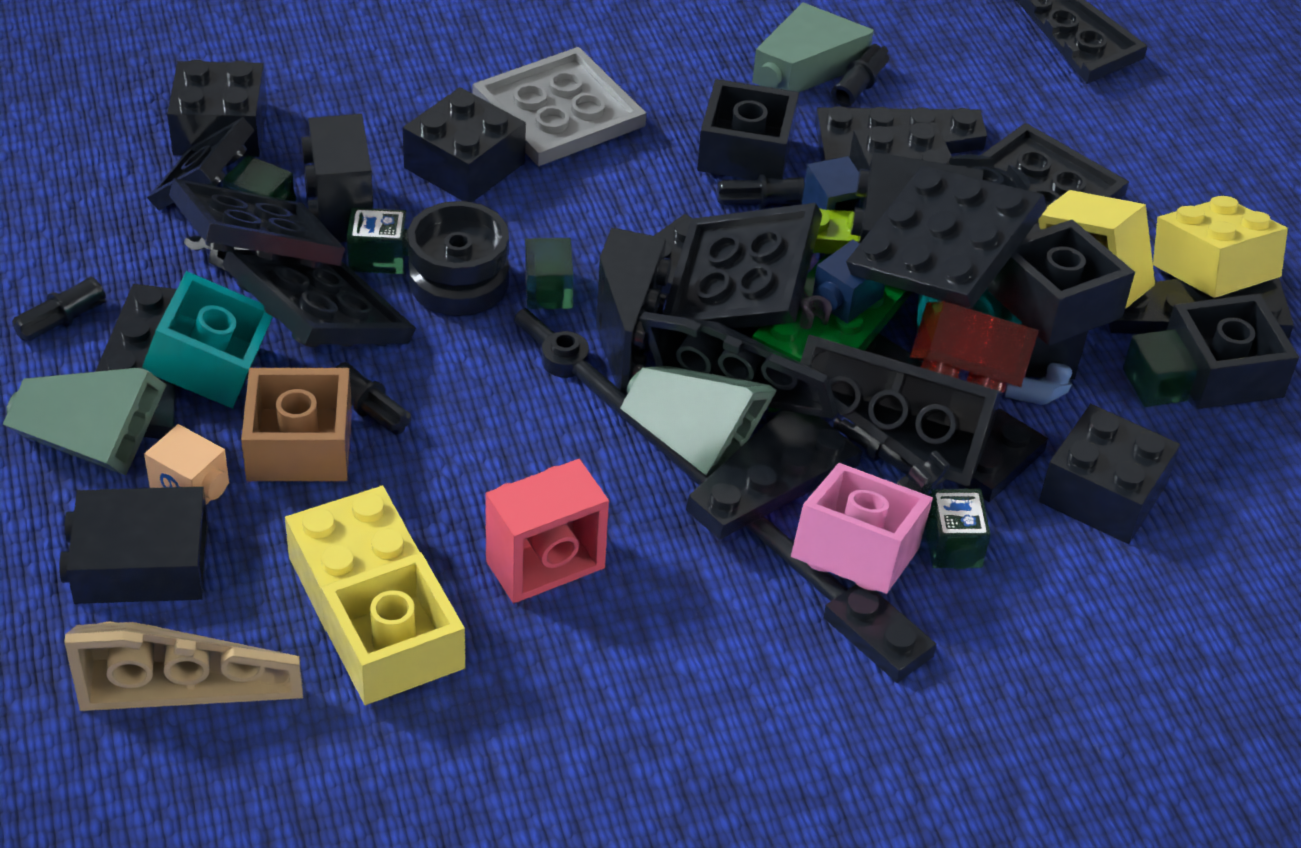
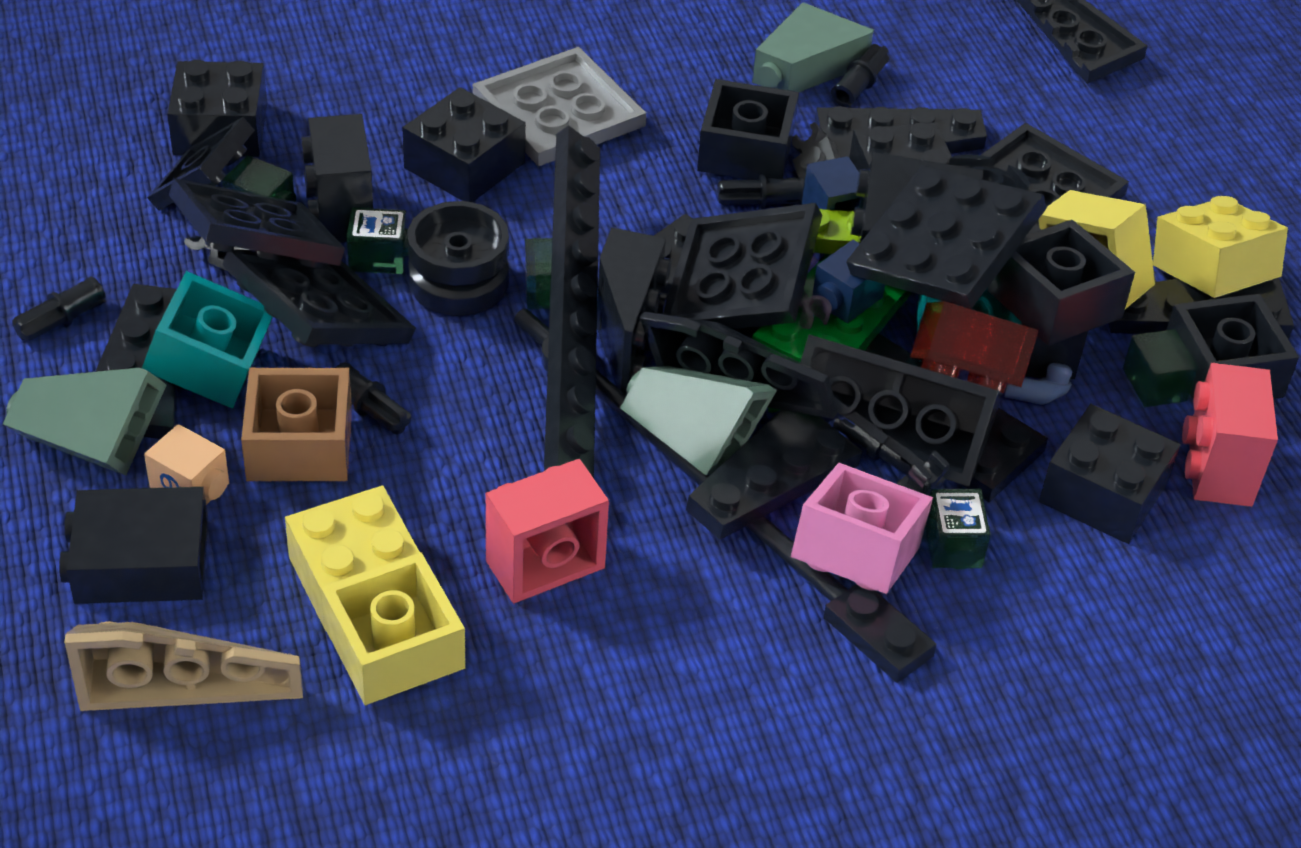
(573, 303): none -> black plate
(813, 150): none -> dark grey plate
(1230, 434): none -> coral brick

